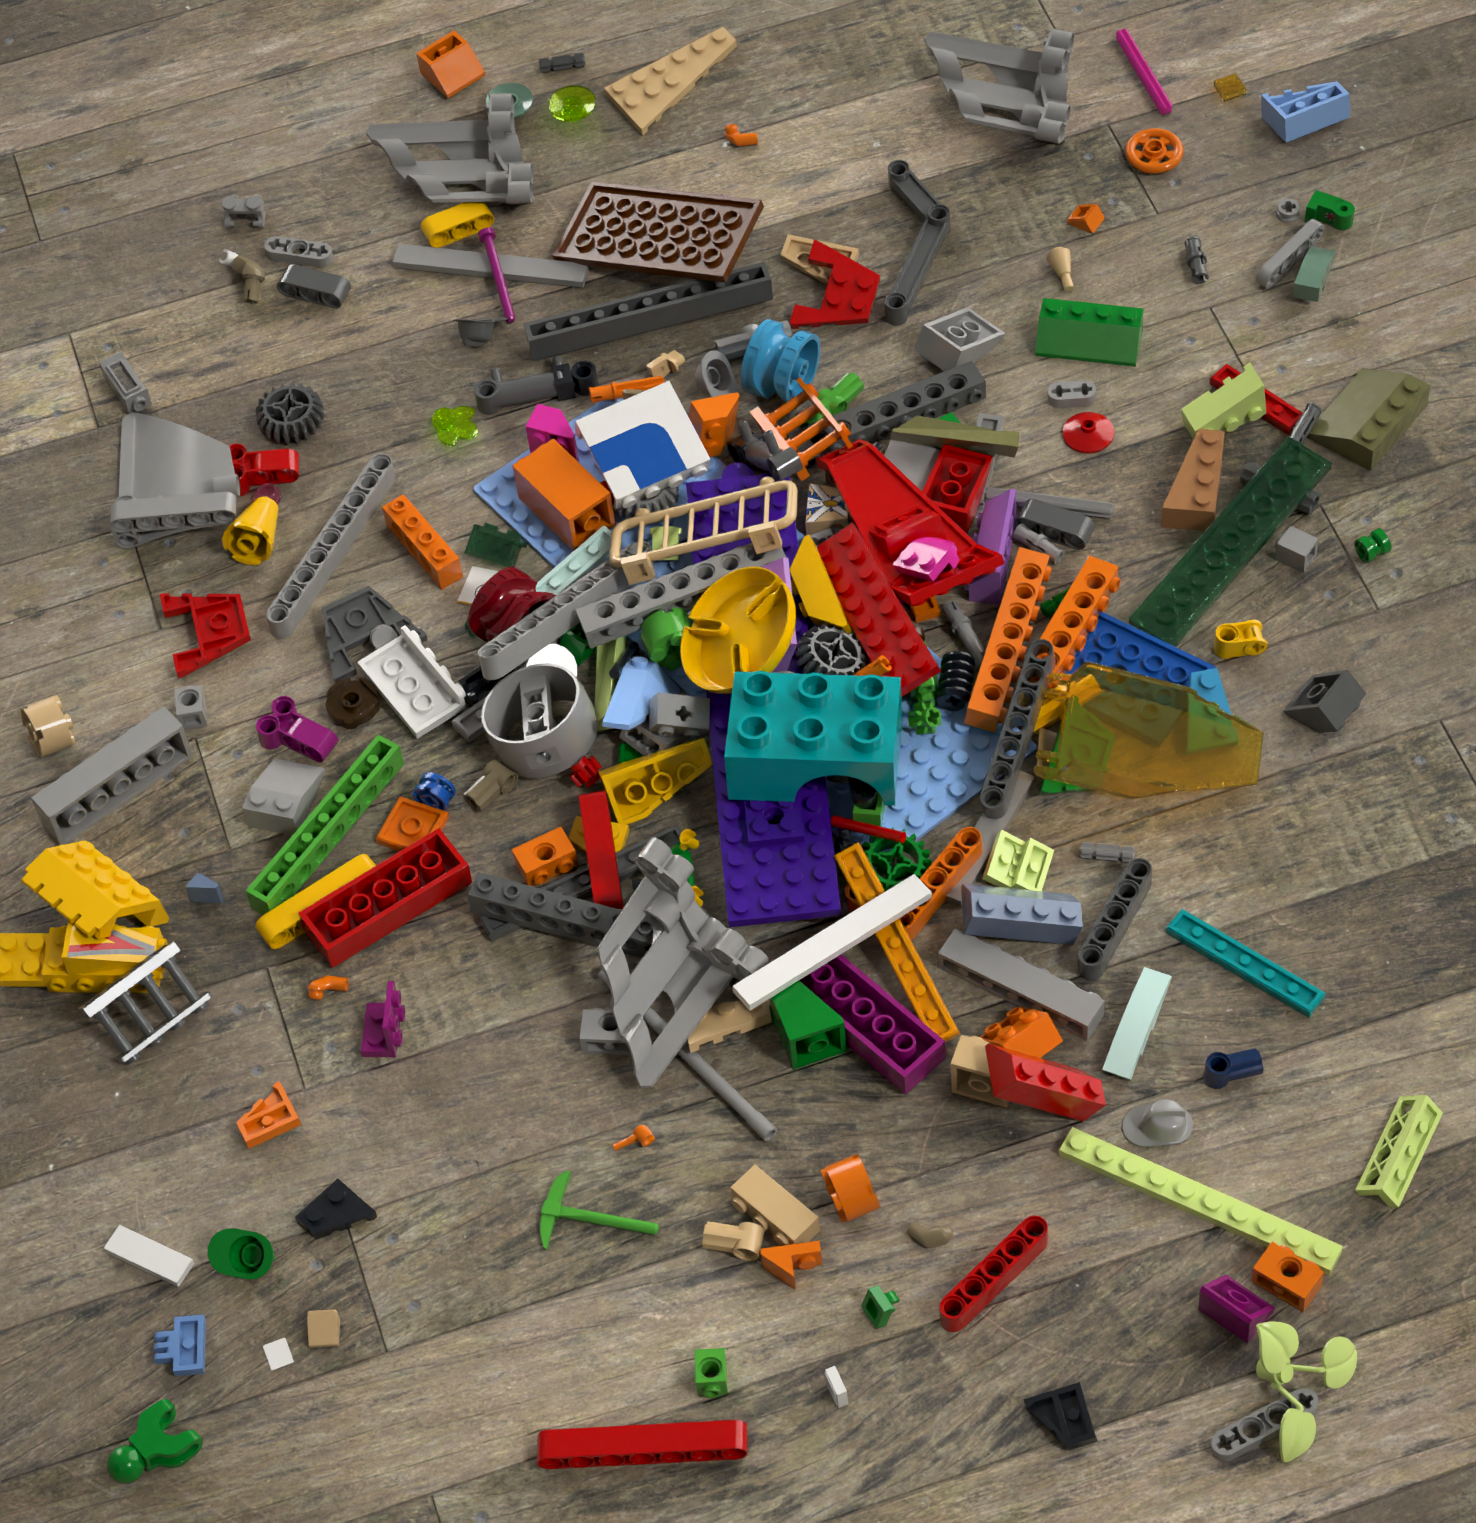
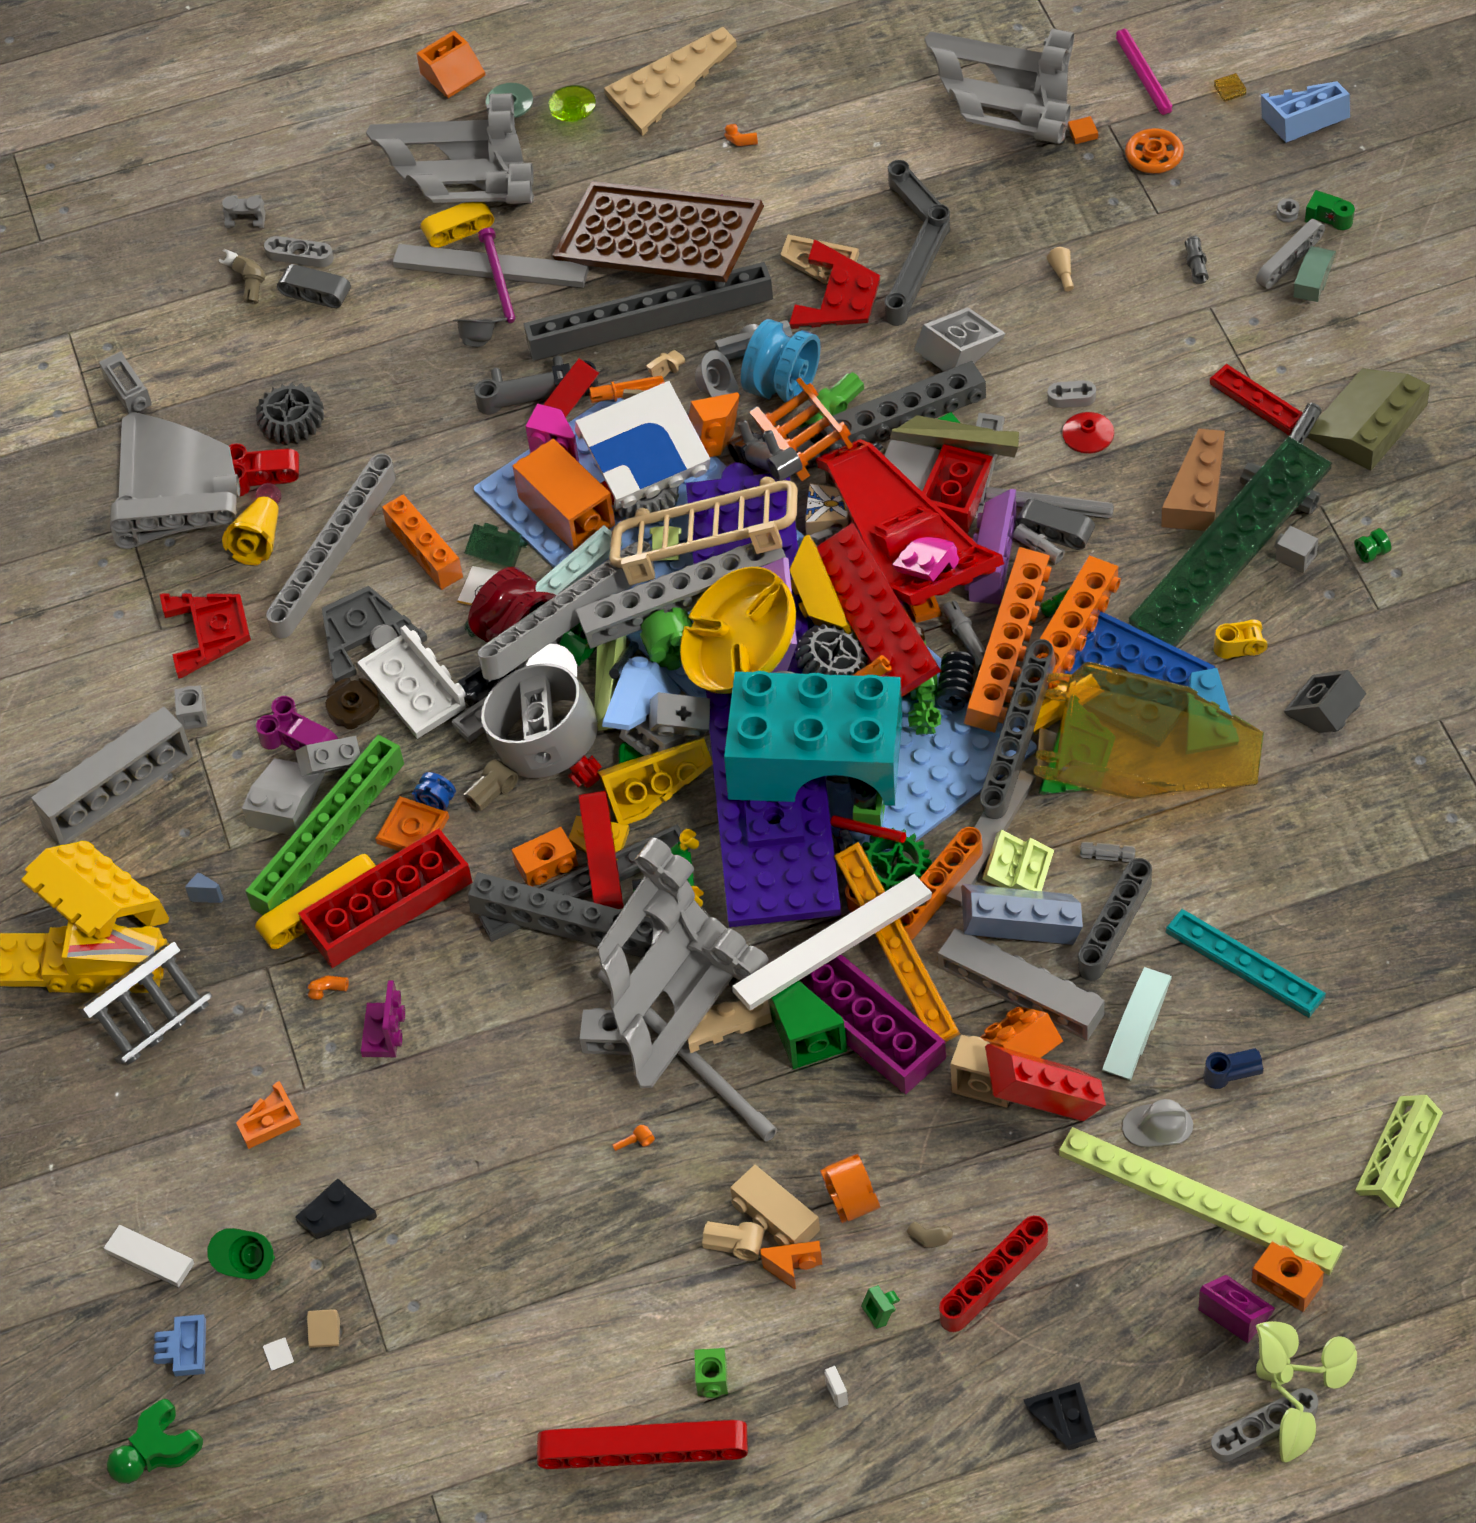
(47, 726): tan brick -> none
(327, 756): none -> light grey brick
(454, 424): clear neon green plate -> none
(553, 1210): bright green piece -> none
(562, 62): dark grey axle -> none
(572, 387): none -> red tile
(1082, 130): none -> orange tile
(1086, 217): orange slope -> none
(1089, 332): green slope -> none
(1229, 406): yellowish green wedge -> none

